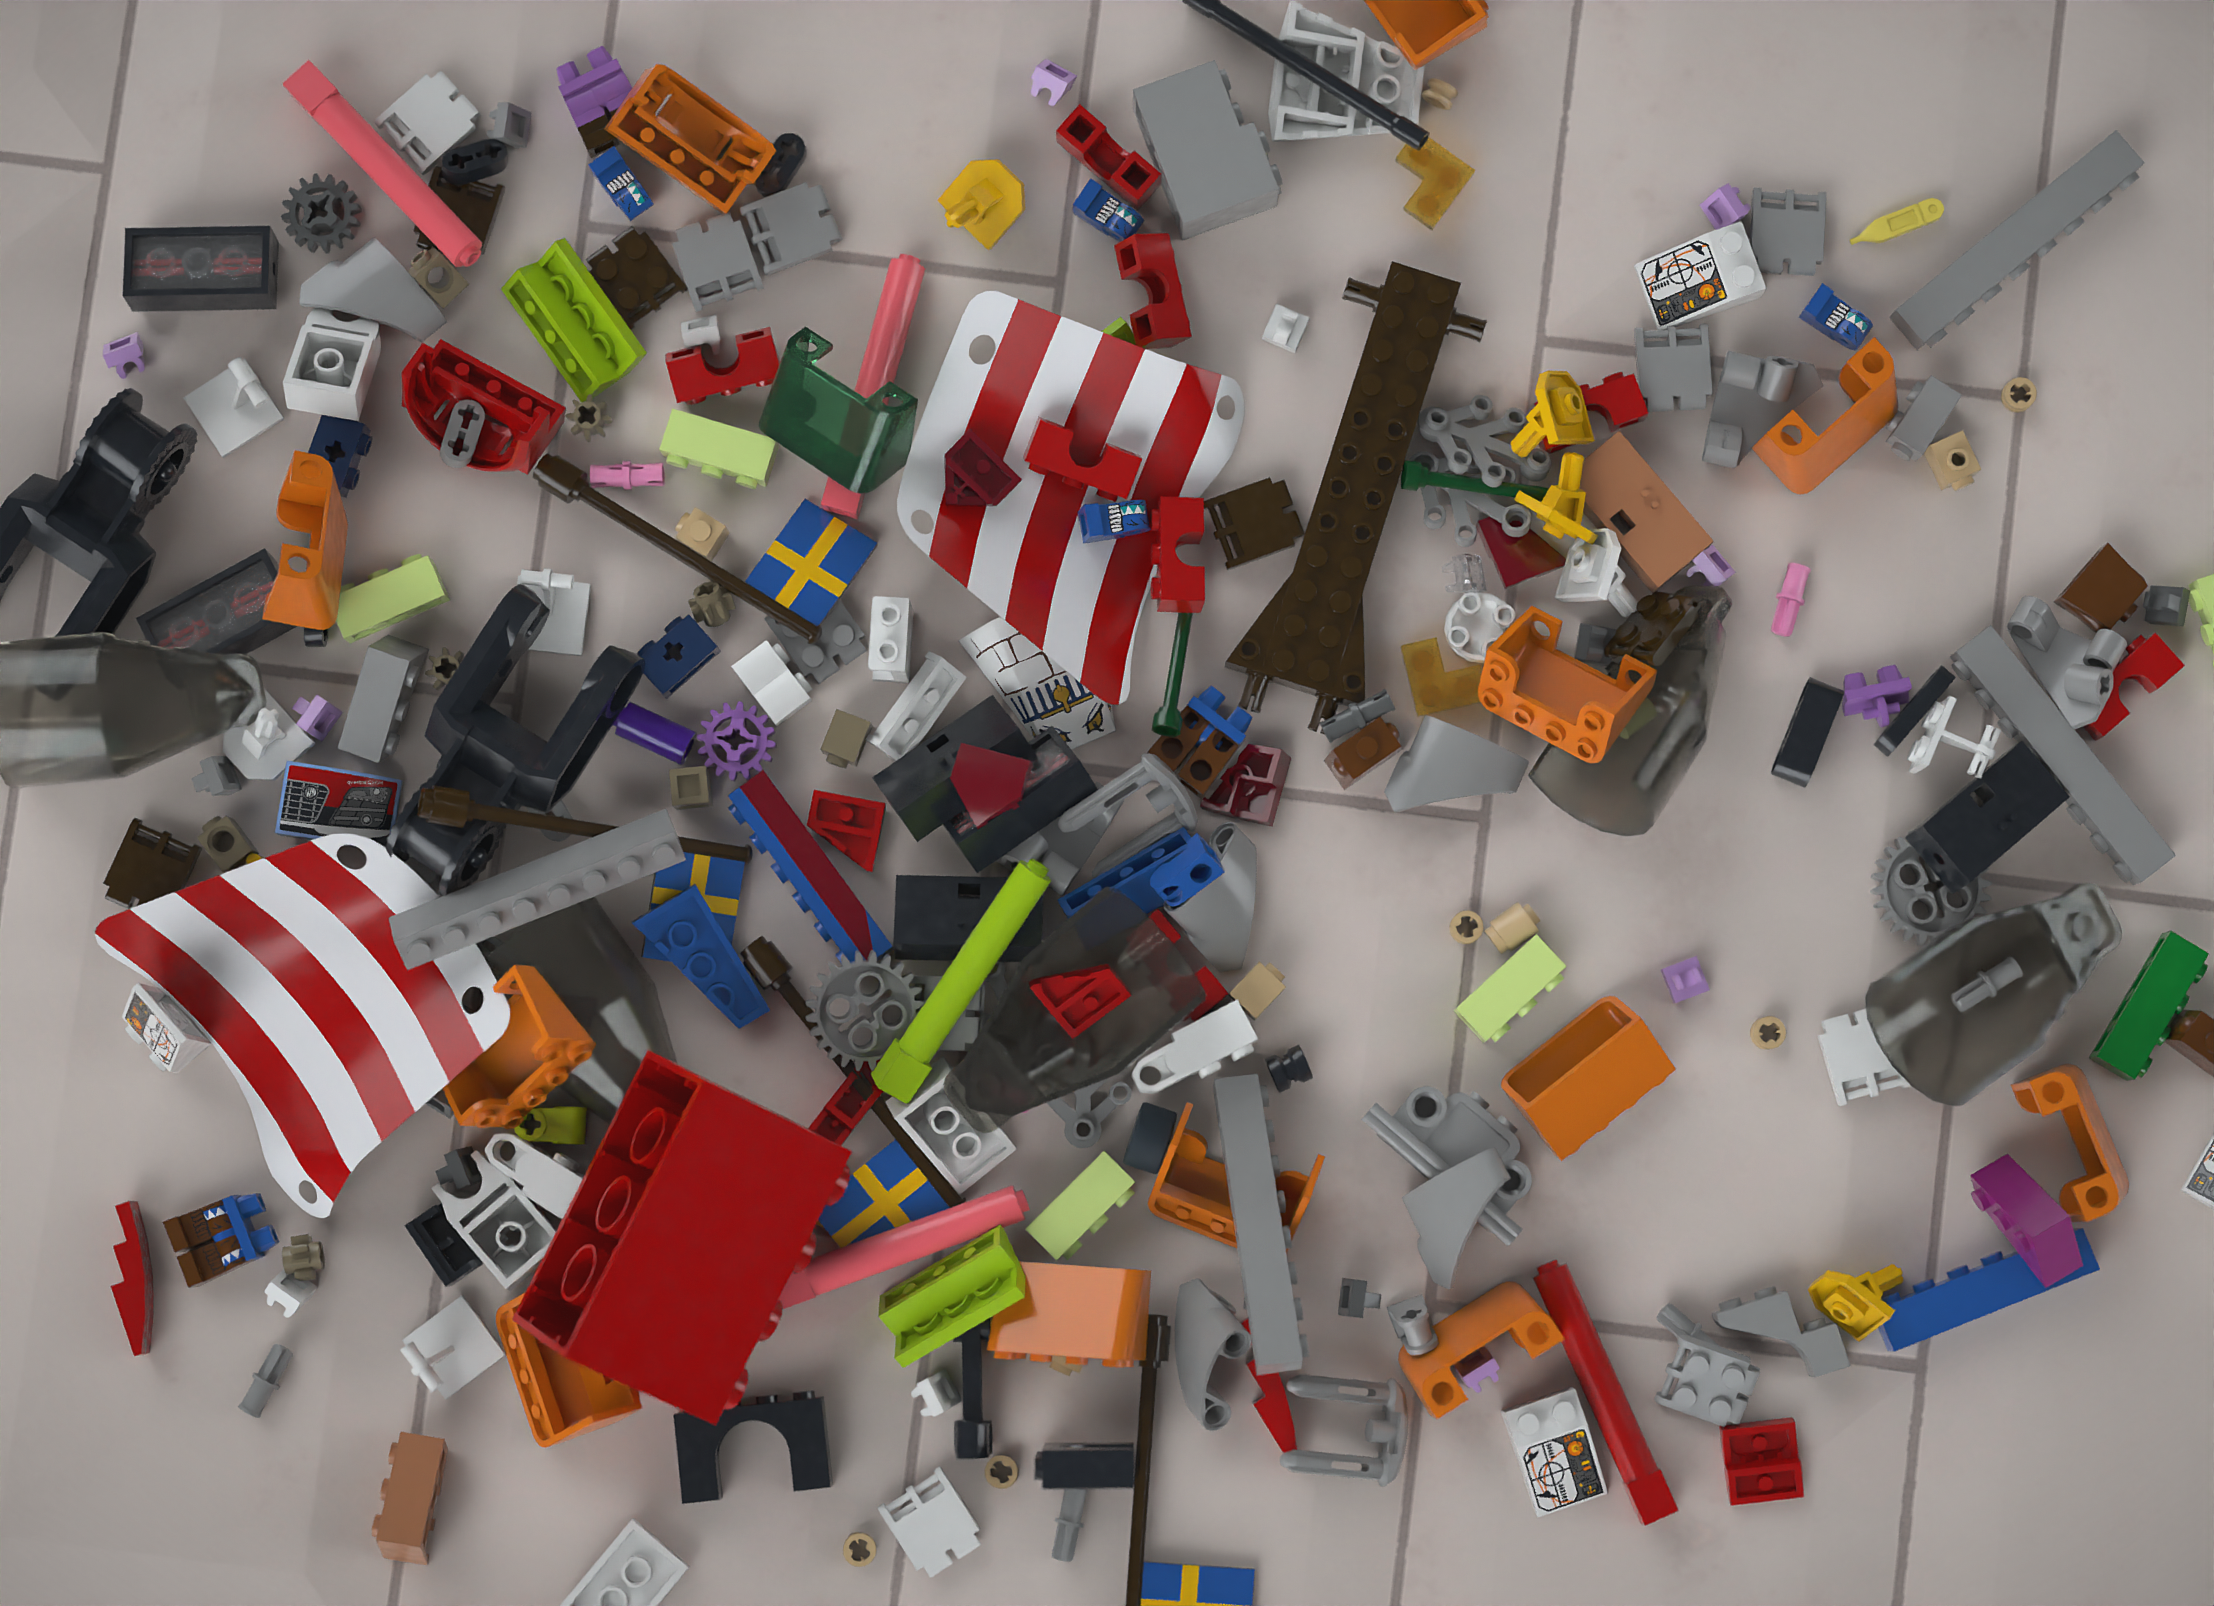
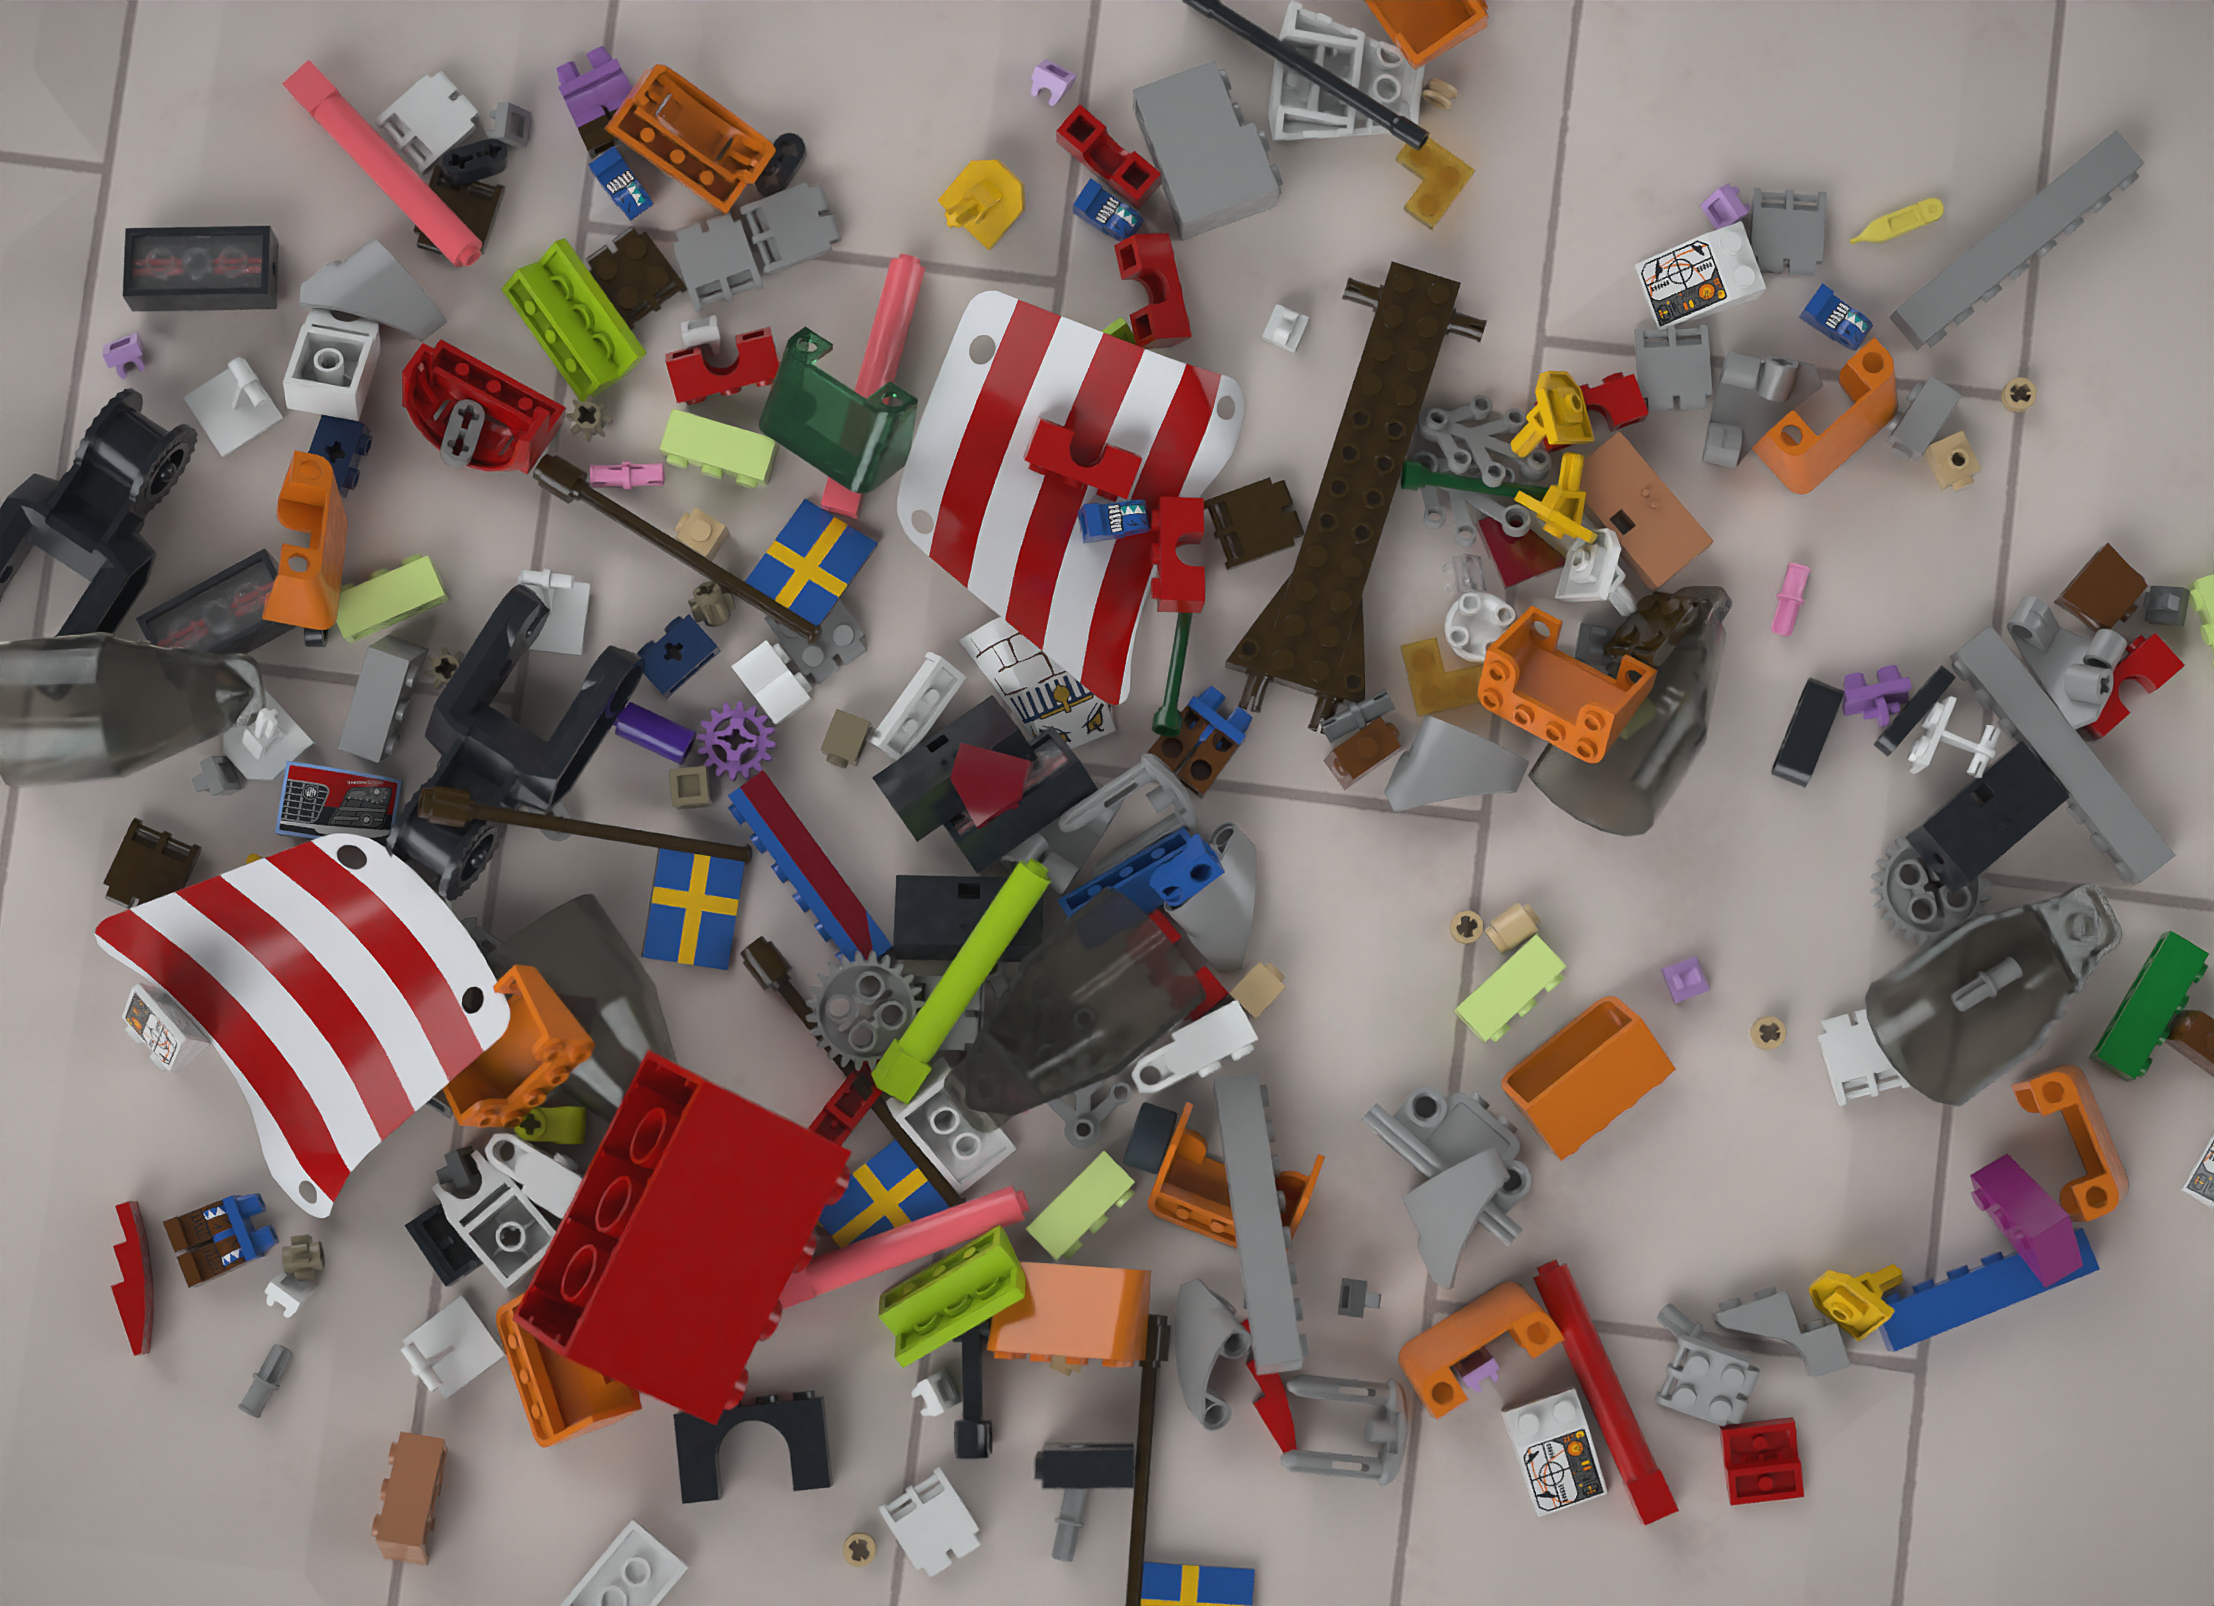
(237, 854): dark tan brick -> none
(314, 225): dark grey gear -> none
(316, 716): lavender tile -> none
(448, 287): dark tan brick -> none
(536, 889): light grey brick -> none
(698, 947): blue wing -> none
(848, 824): red wing -> none
(891, 639): white panel -> none
(976, 474): dark red slope -> none
(995, 1482): tan bush -> none
(1080, 996): red wing -> none
(1251, 786): dark red slope -> none
(1291, 1067): black wheel -> none
(1413, 1325): light grey piece -> none
(1713, 566): lavender tile -> none

